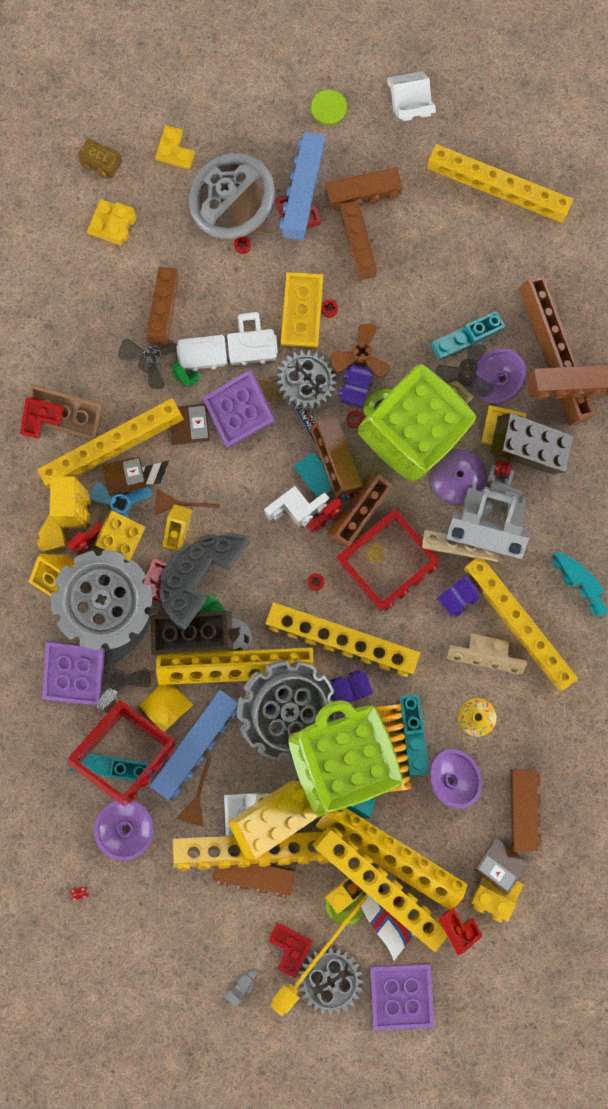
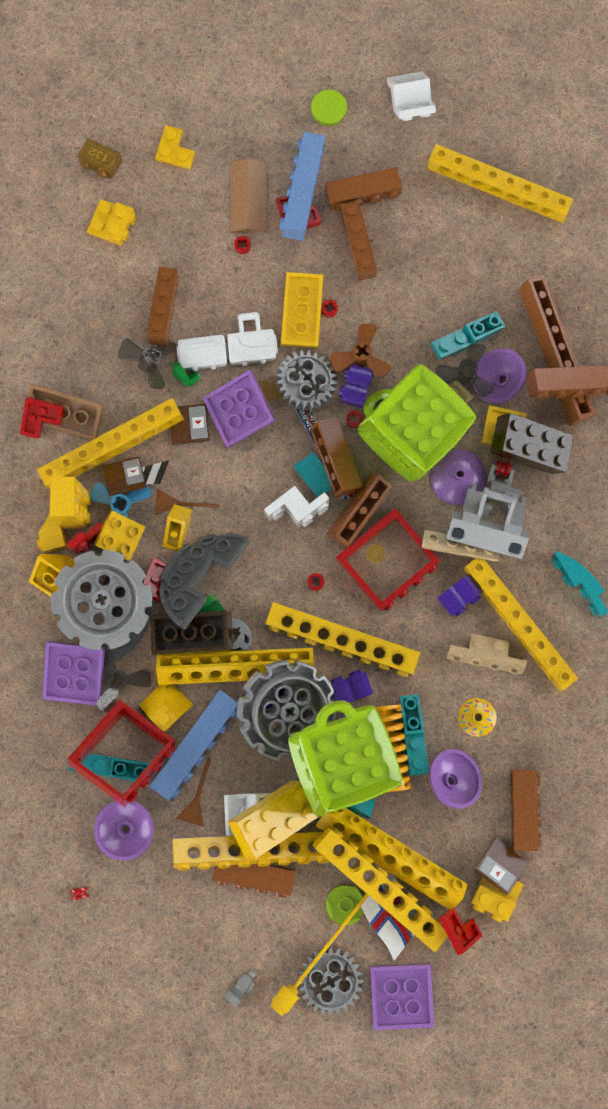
(227, 191): light grey piece -> none
(295, 945): red plate -> none
(330, 511): red plate -> none
(343, 895): yellow slope -> none

